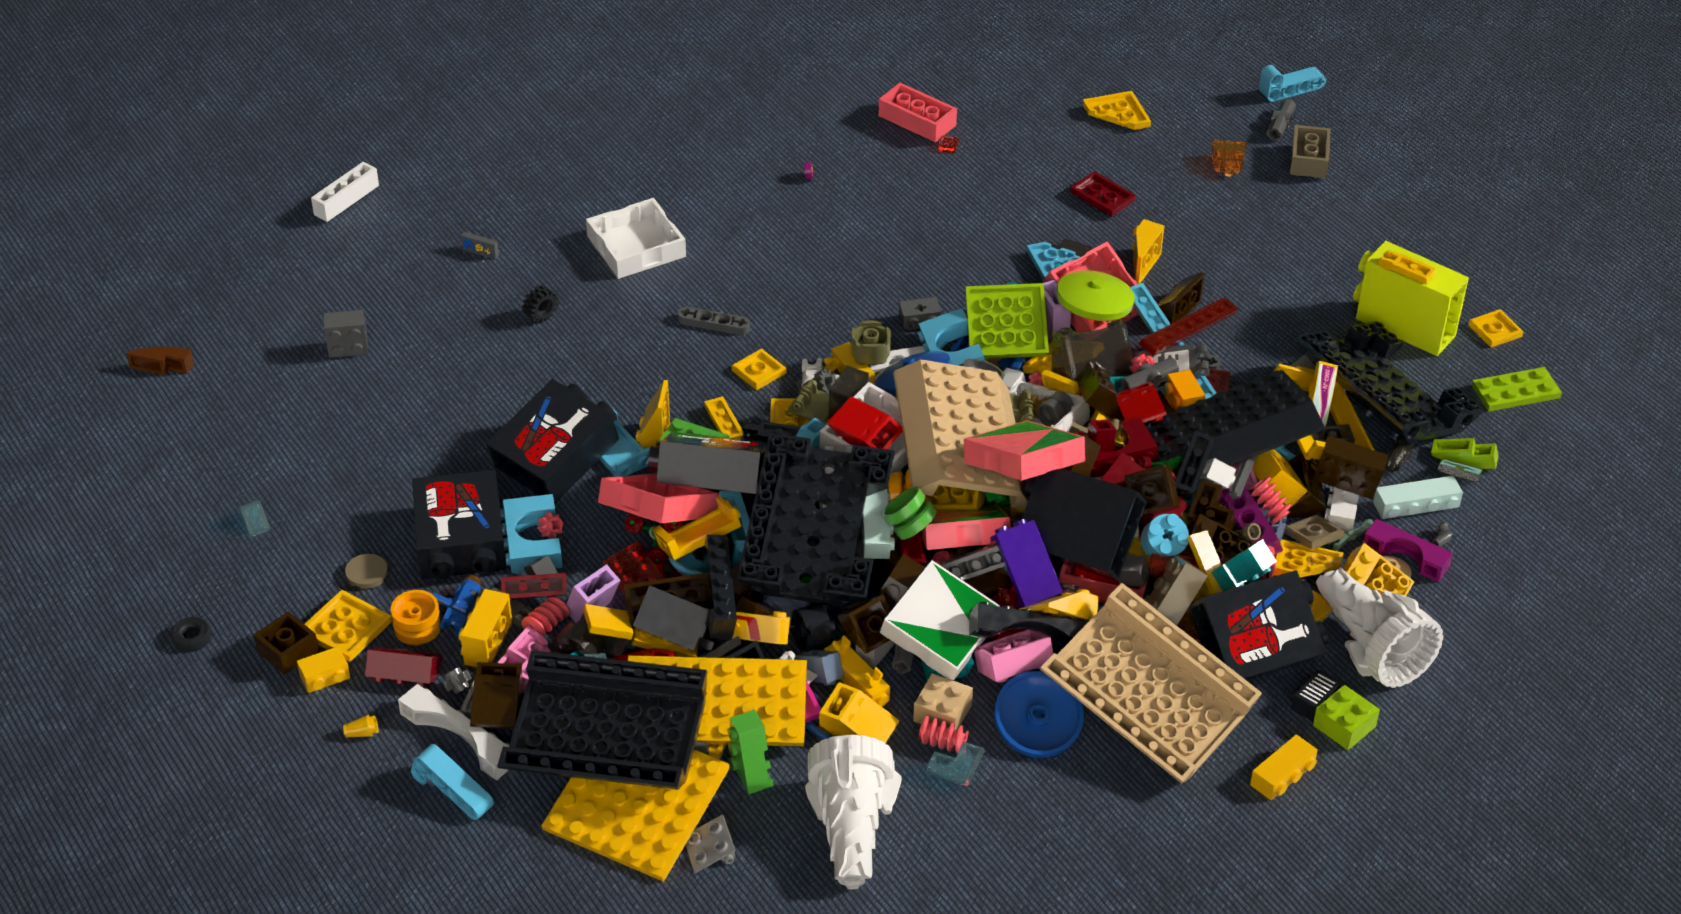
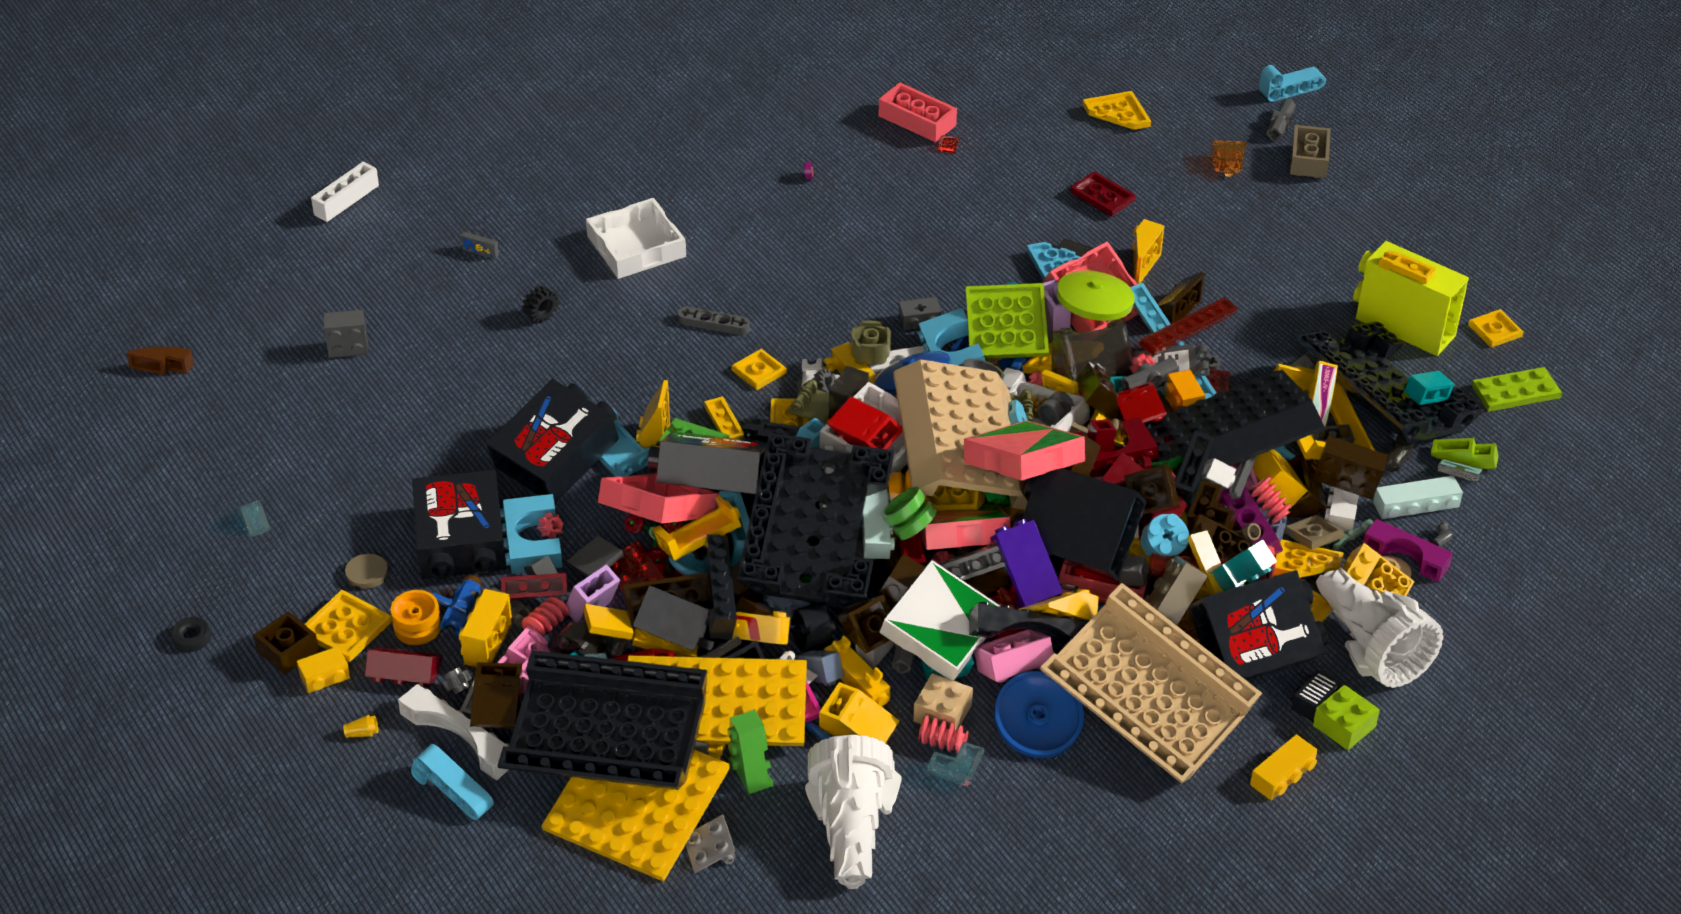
(595, 556): none -> dark grey tile
(1017, 412): none -> medium azure tile
(1429, 387): none -> teal brick

